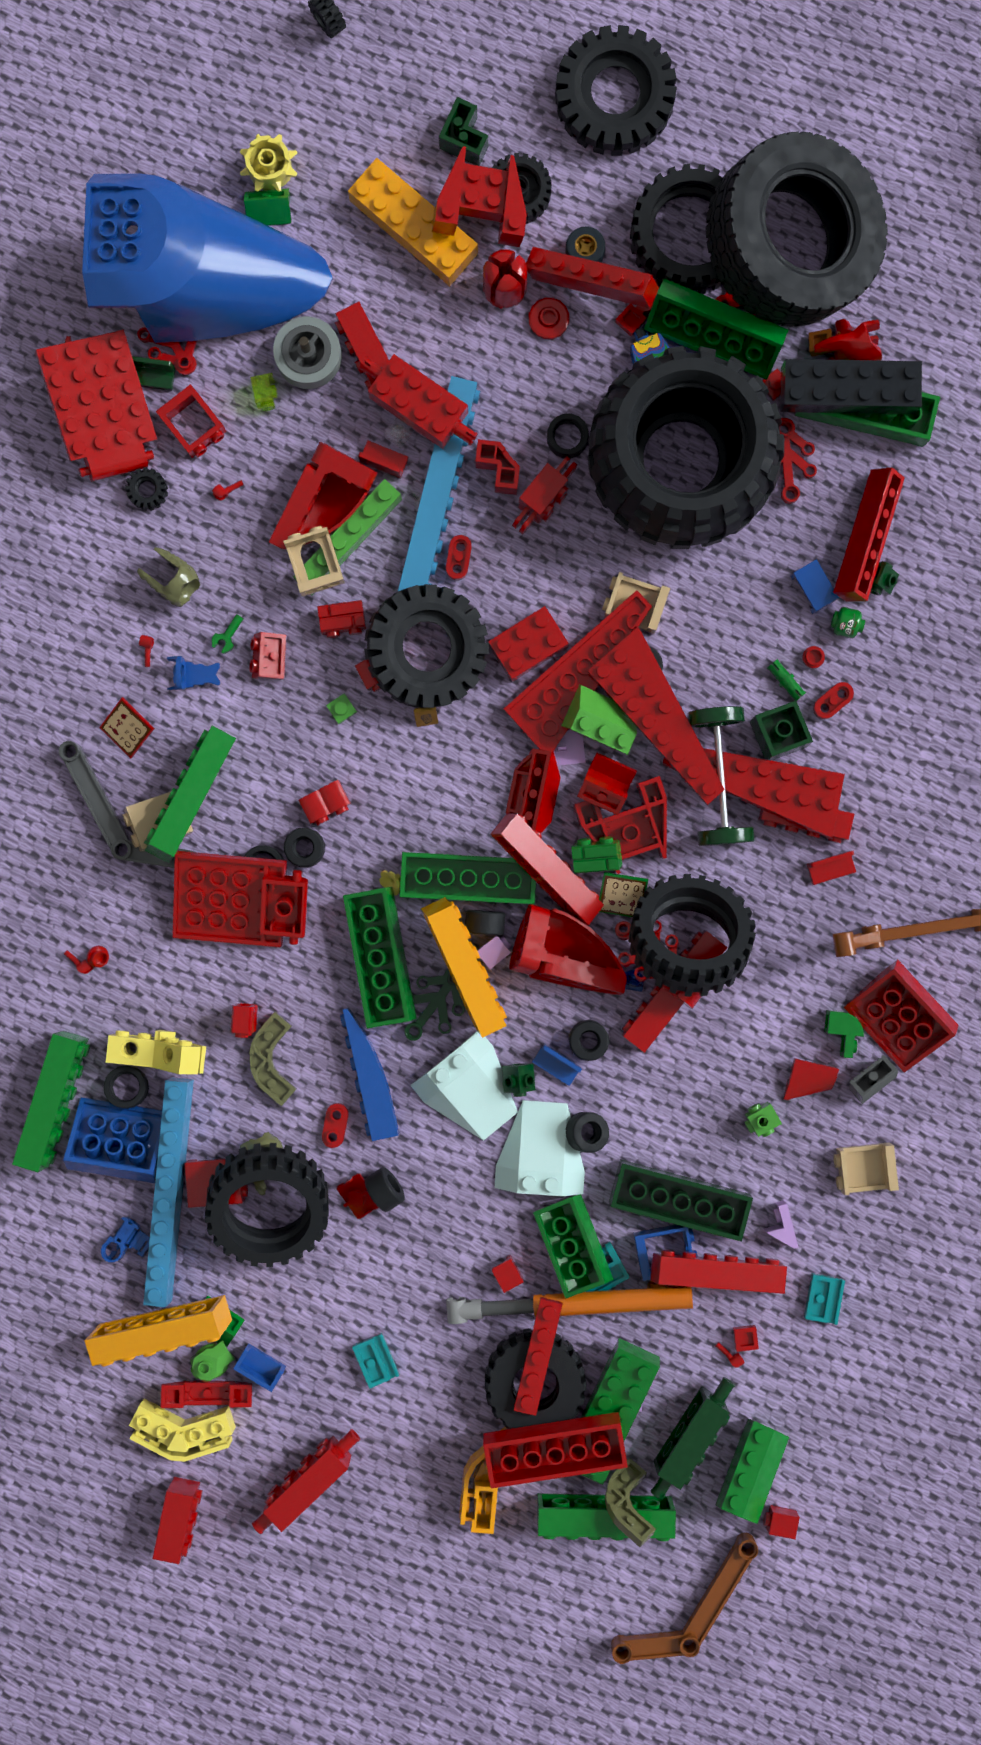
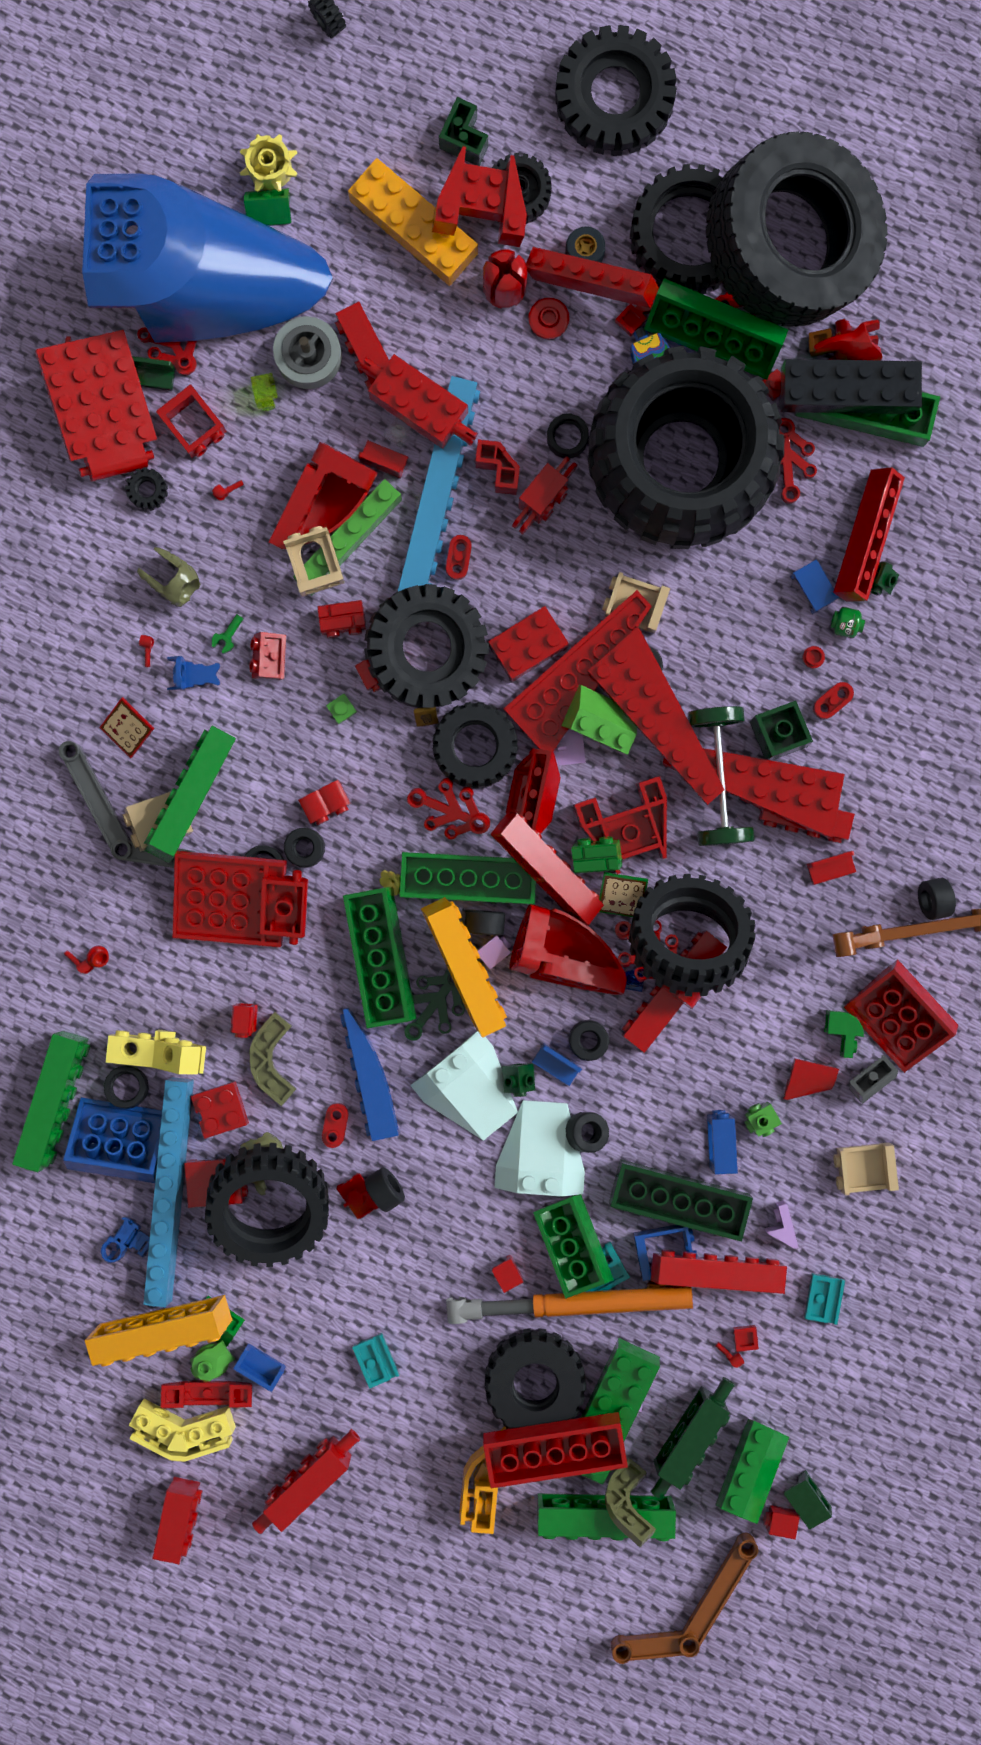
(220, 1109): none -> red piece
(452, 811): none -> red plant
(464, 716): none -> black tyre
(538, 1356): red plate -> none
(607, 783): red panel -> none
(722, 1142): none -> blue window
(786, 680): green pin -> none
(808, 1501): none -> dark green panel
(936, 898): none -> black tyre

